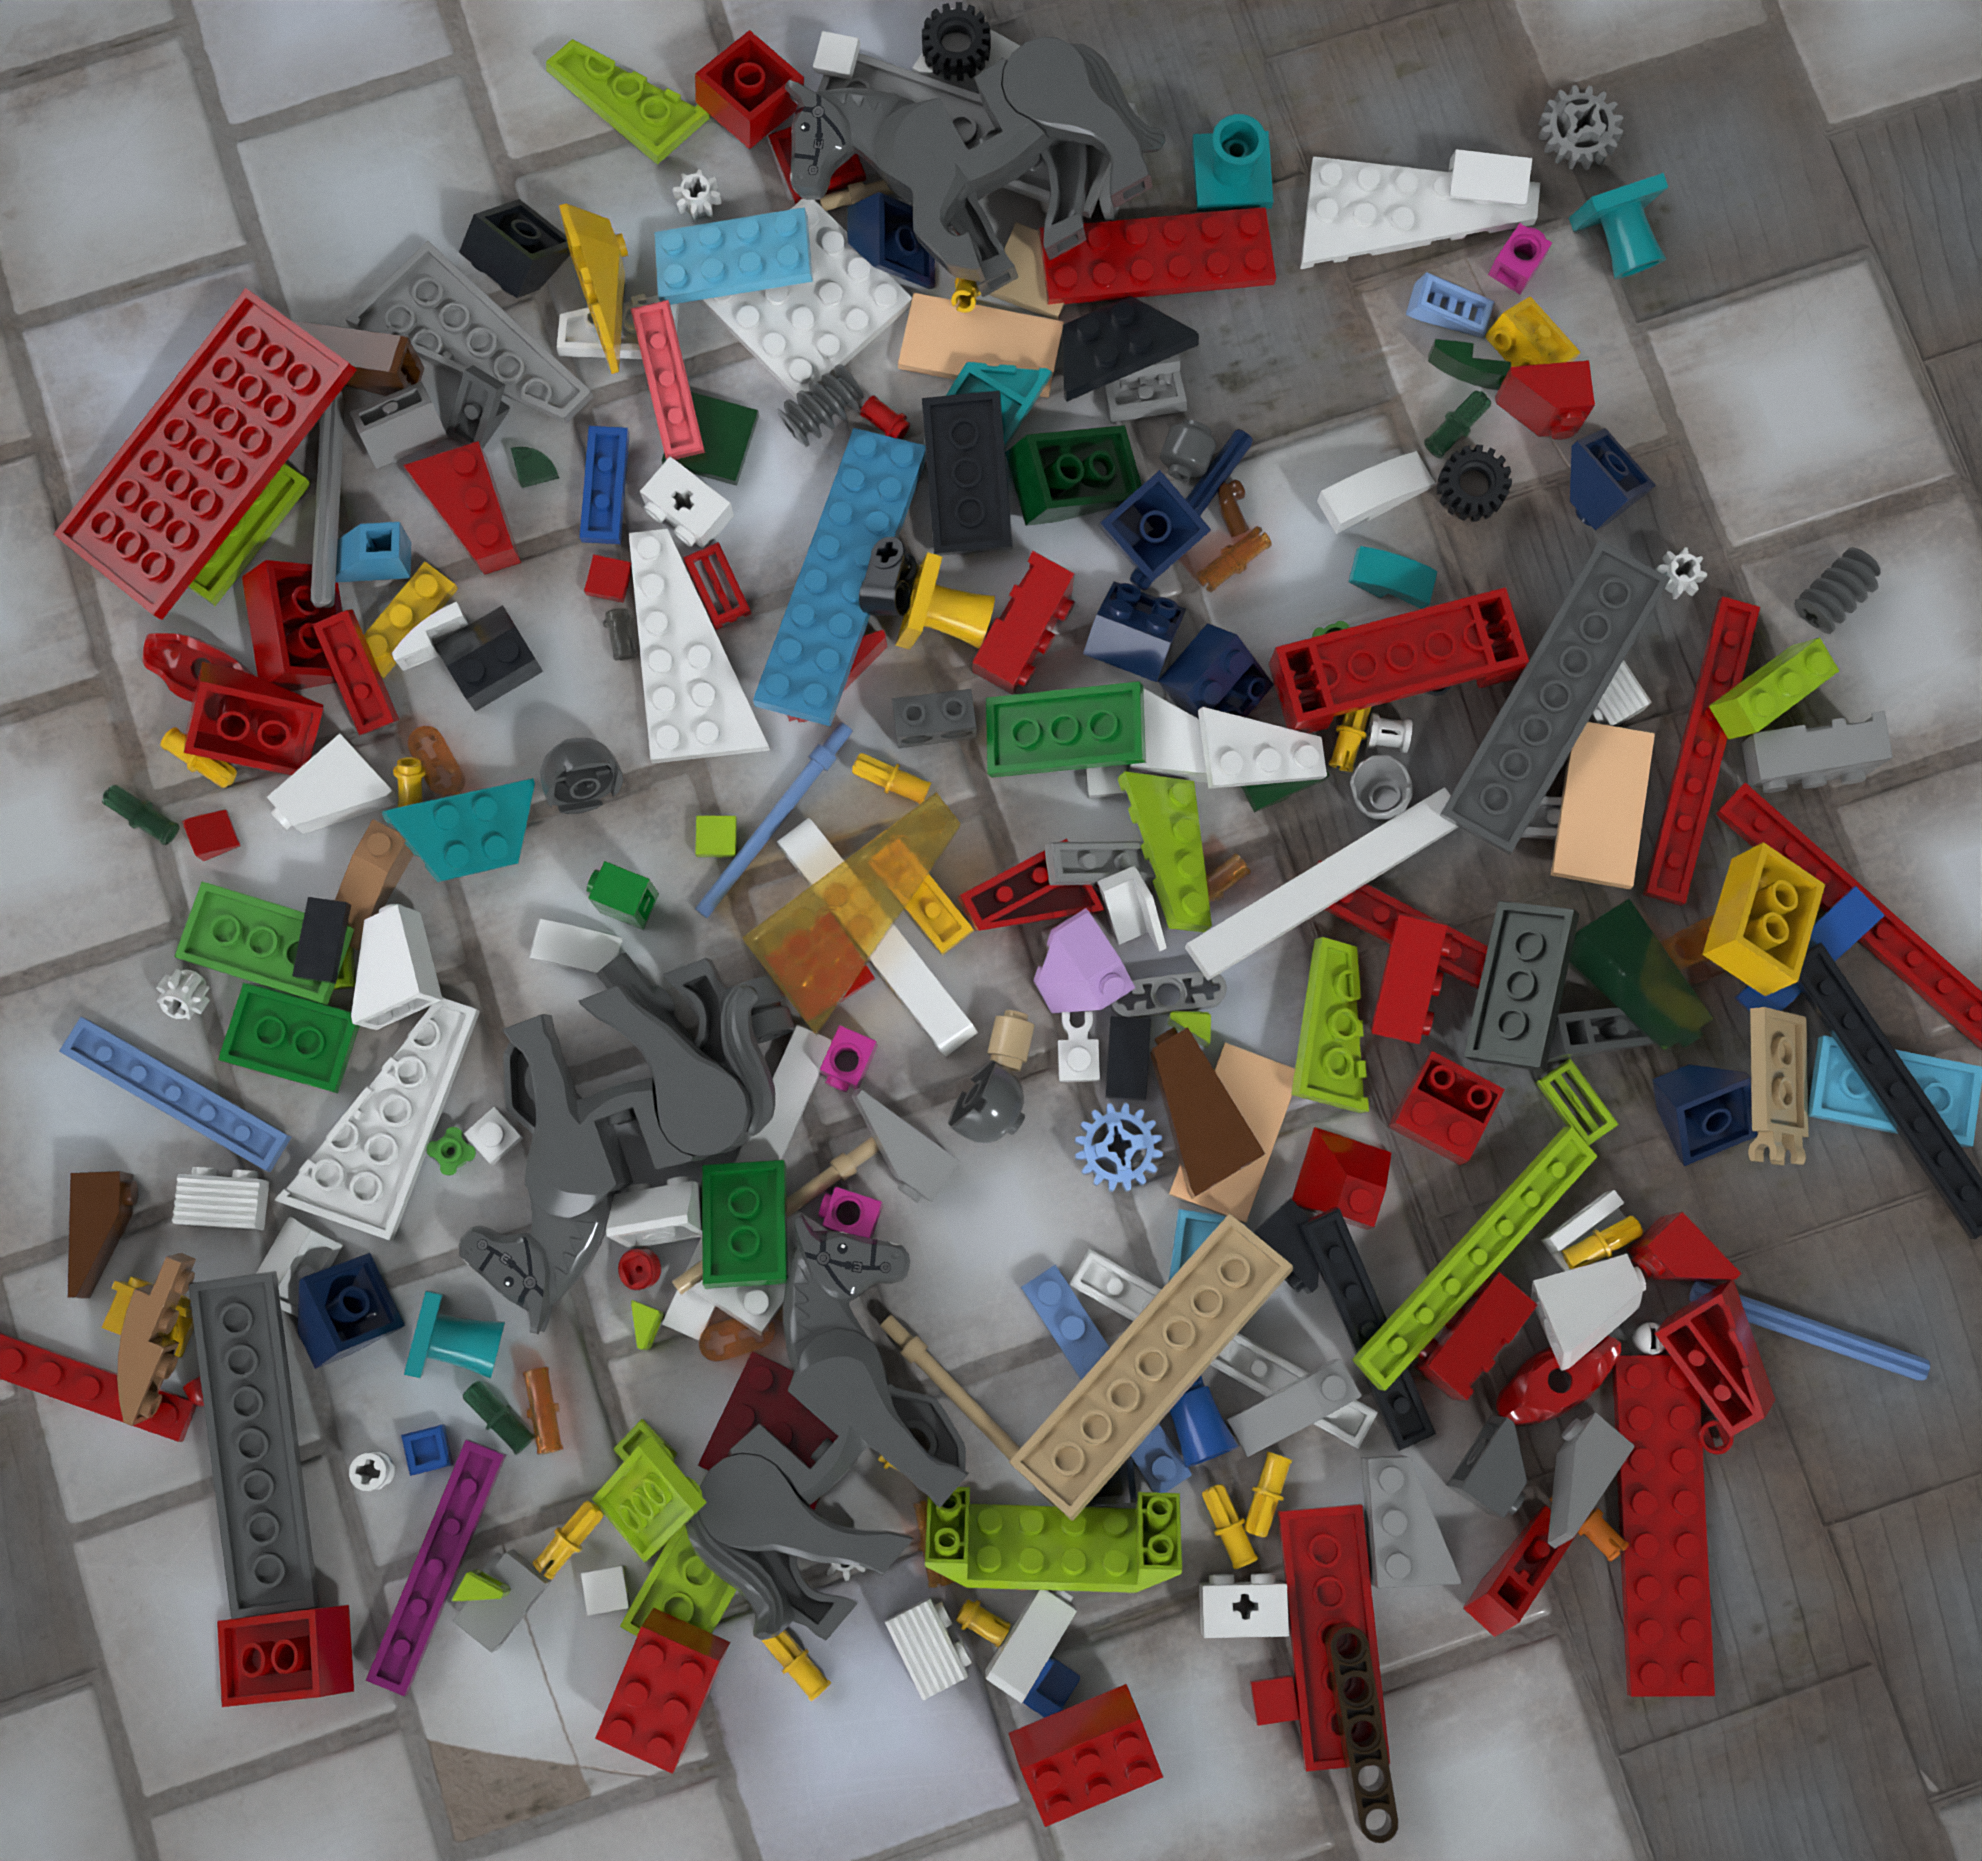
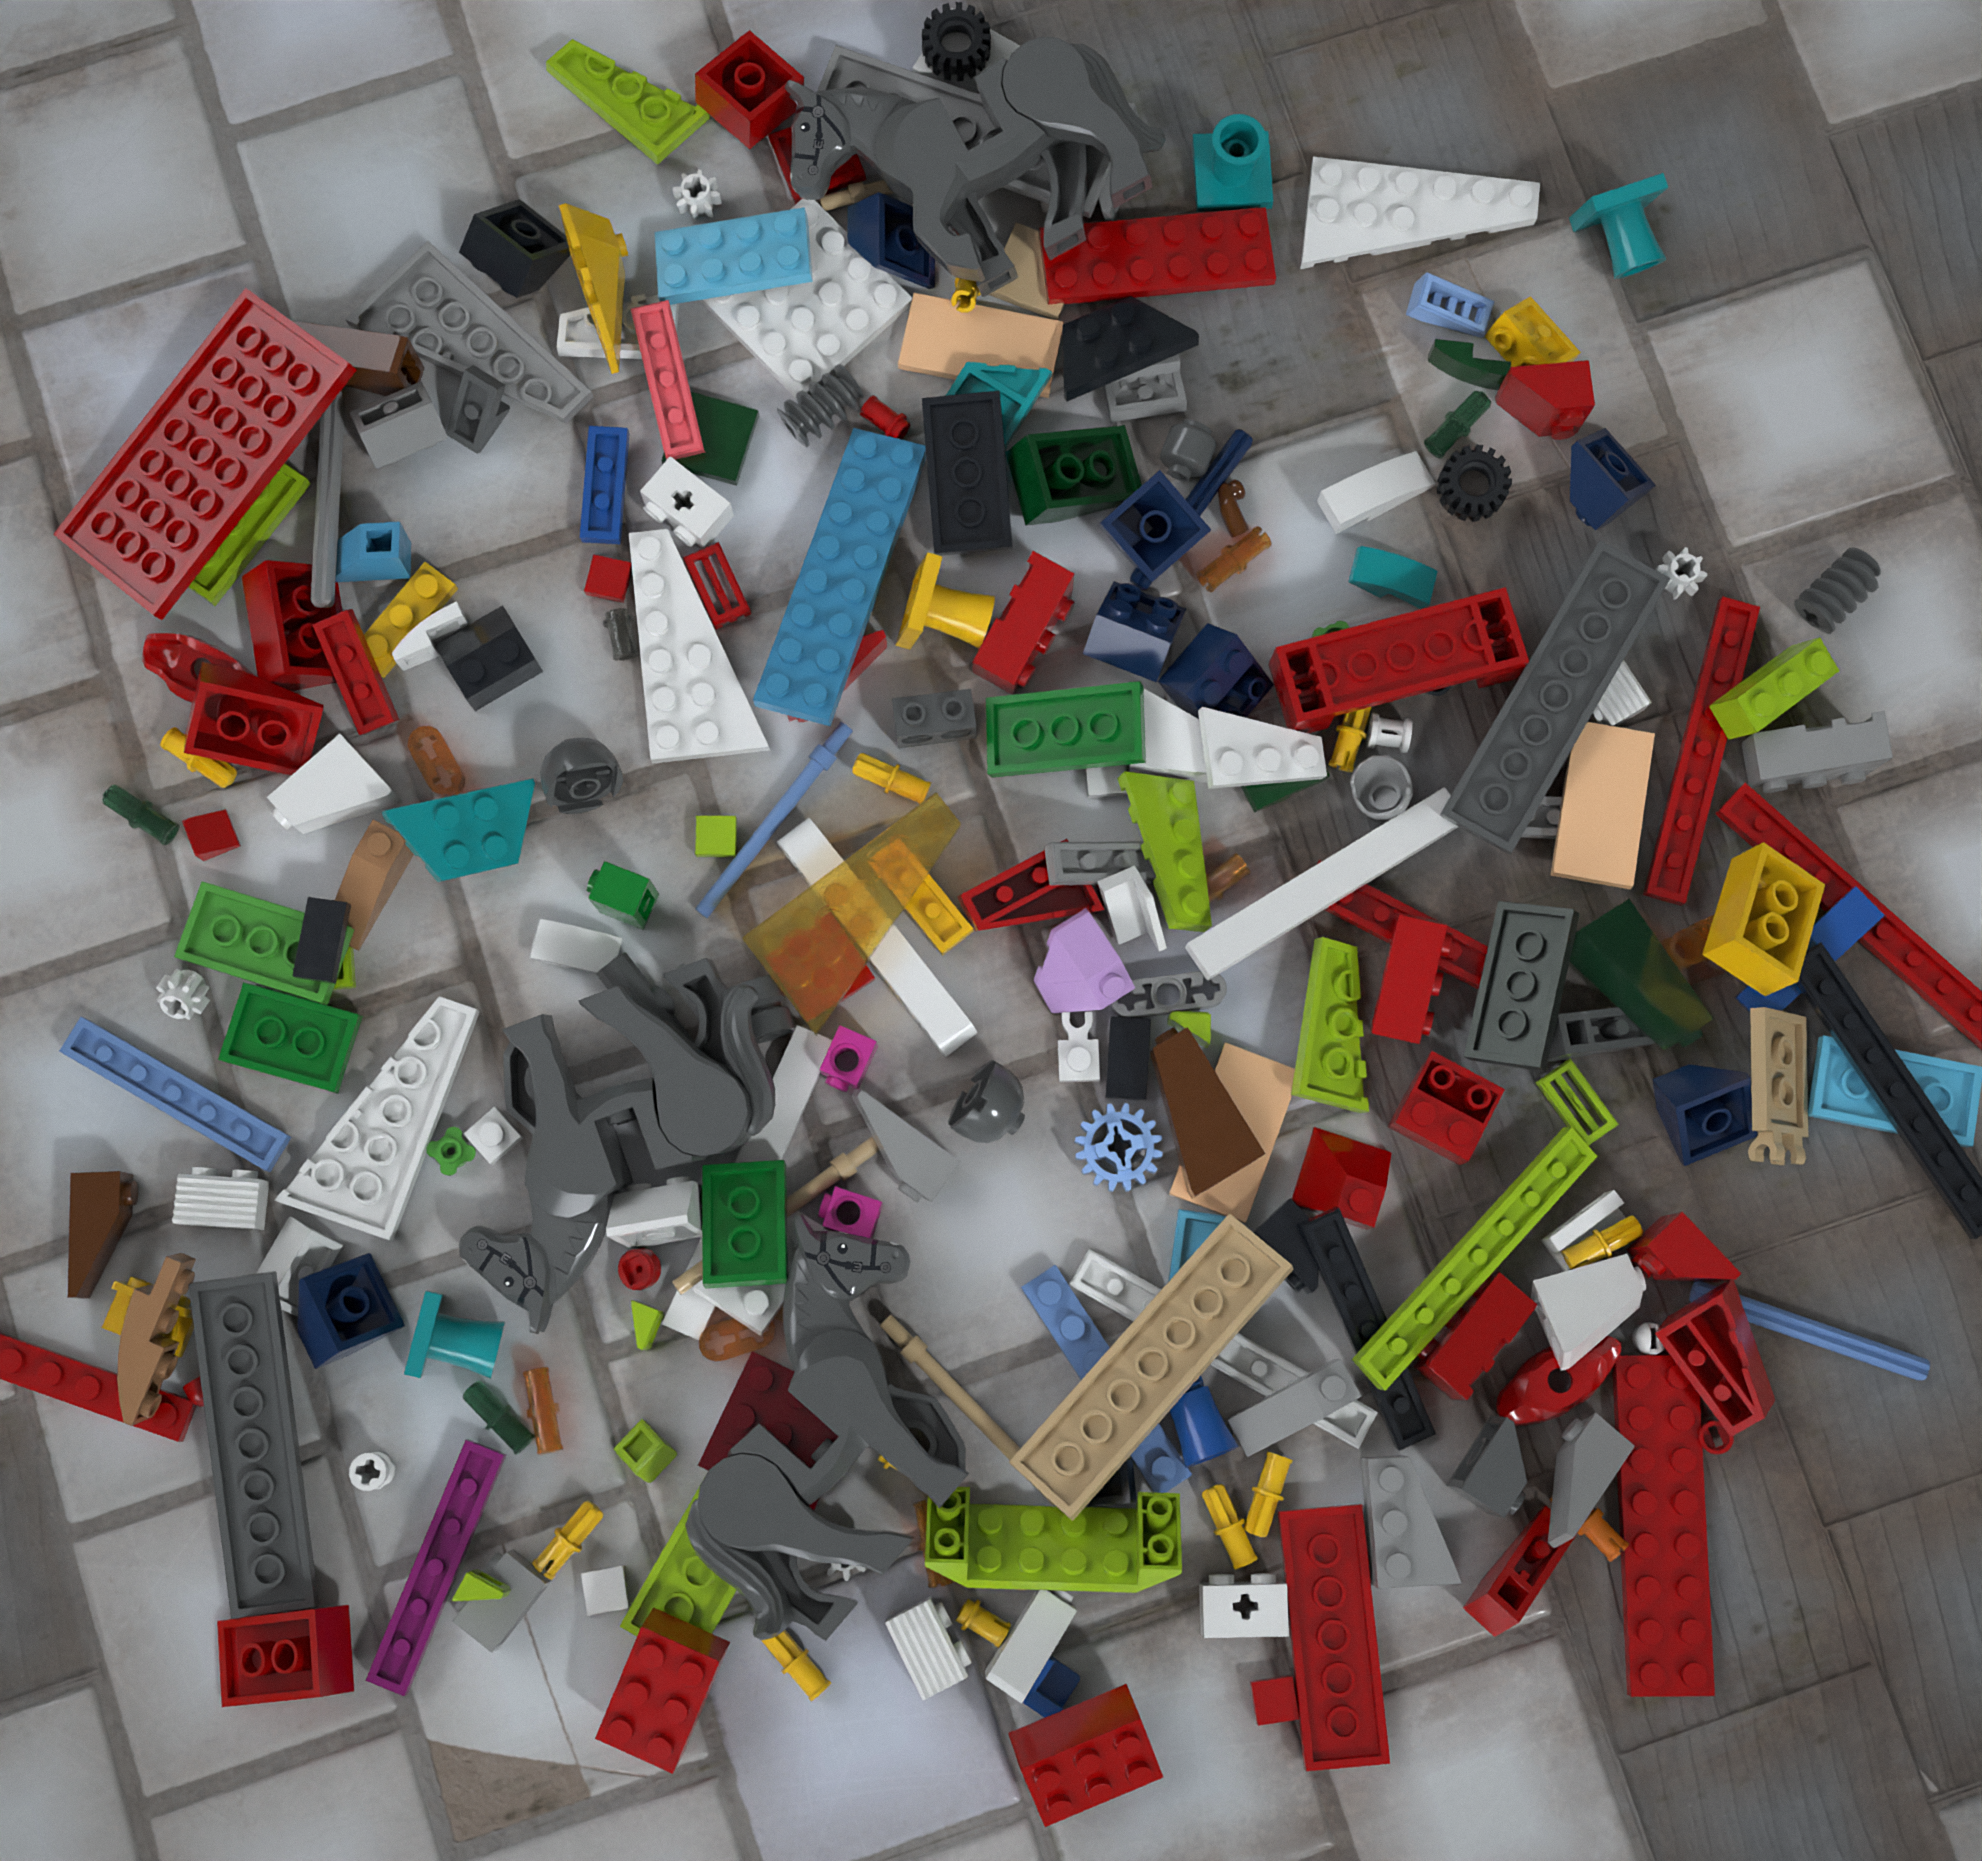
(393, 969): white slope -> none
(409, 777): yellow pin -> none
(427, 1450): blue tile -> none
(468, 501): red wedge -> none
(533, 466): clear green tile -> none
(649, 1498): lime plate -> none
(836, 55): white tile -> none
(888, 579): black piece -> none
(1011, 1040): tan brick -> none
(1371, 1751): dark brown beam -> none
(1490, 177): white panel -> none
(1516, 272): dark pink brick -> none
(1570, 112): light grey gear -> none

